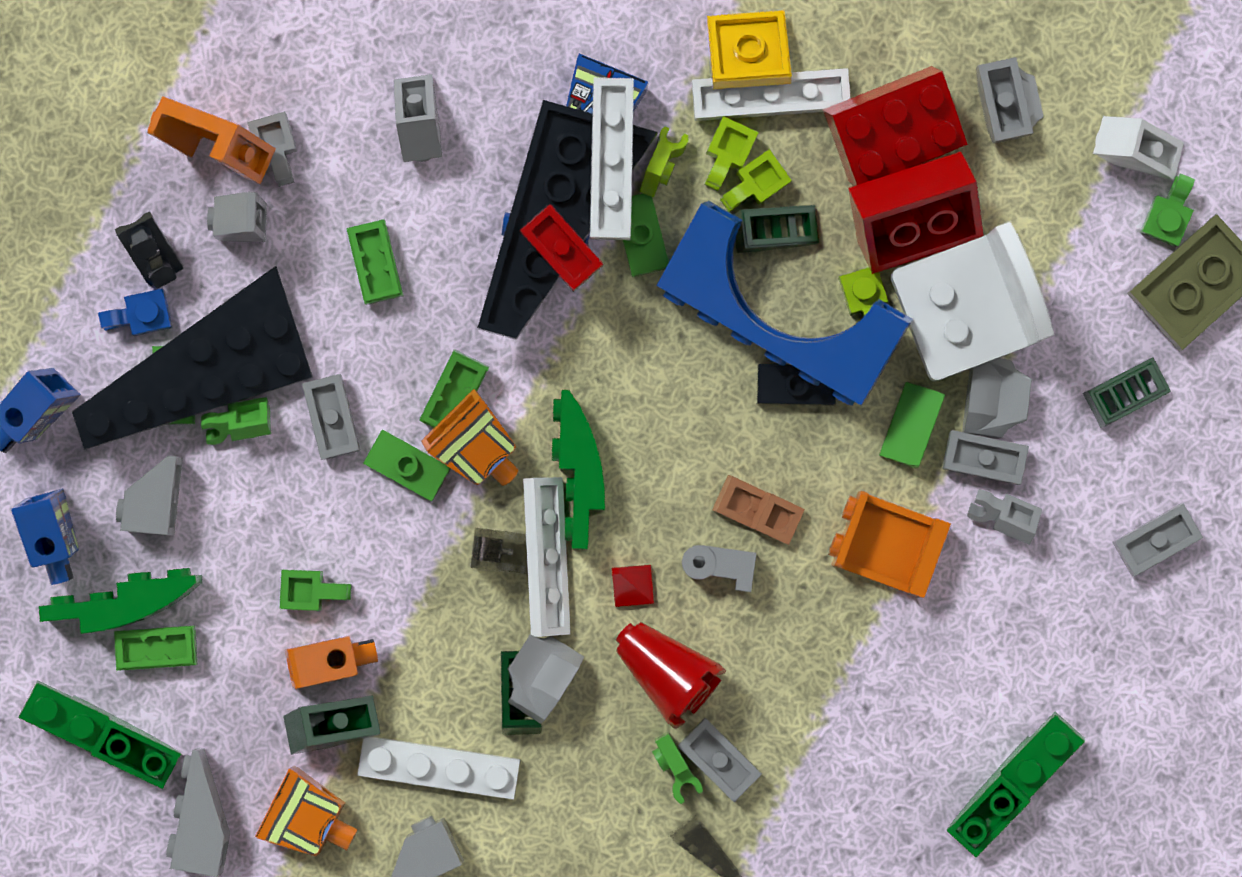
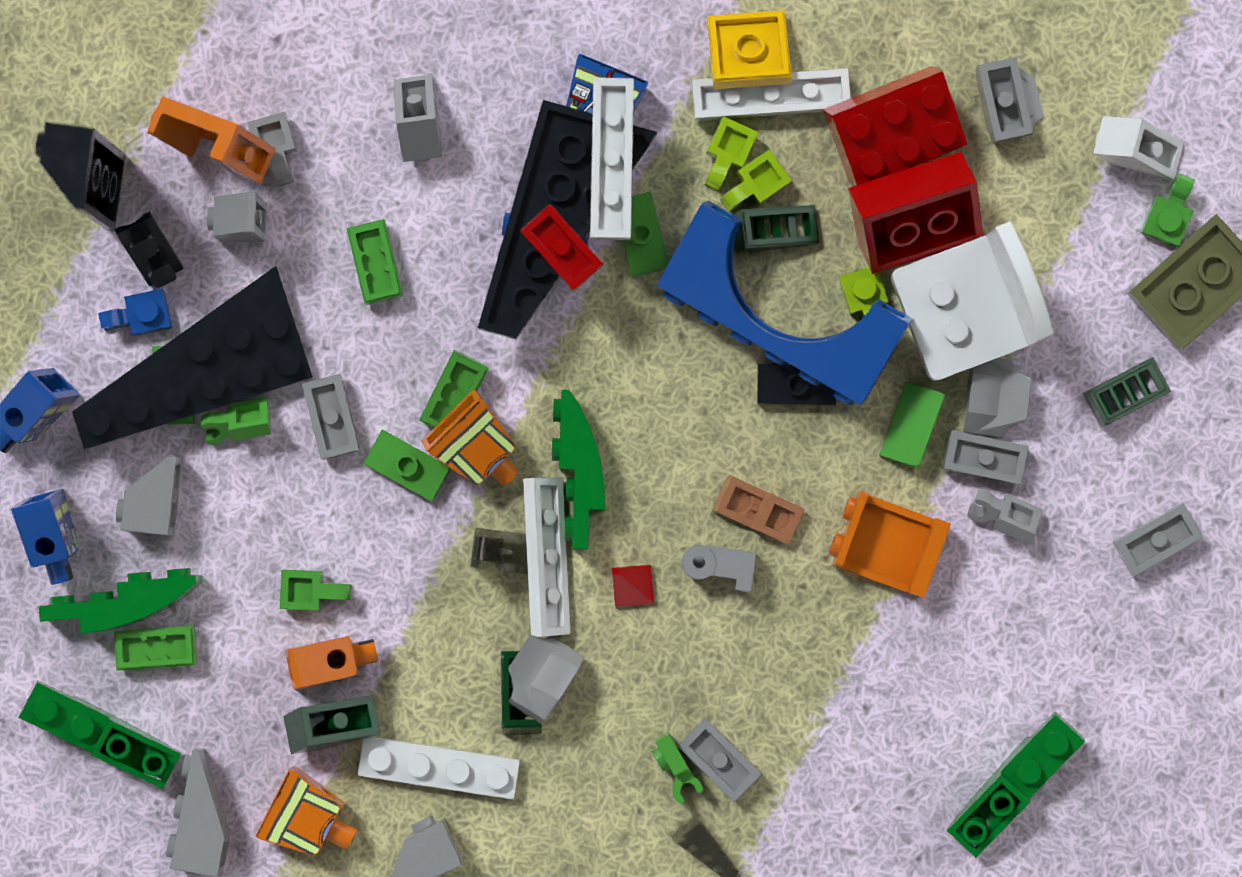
(84, 169): none -> black slope
(660, 168): lime plate -> none
(668, 671): red cone -> none

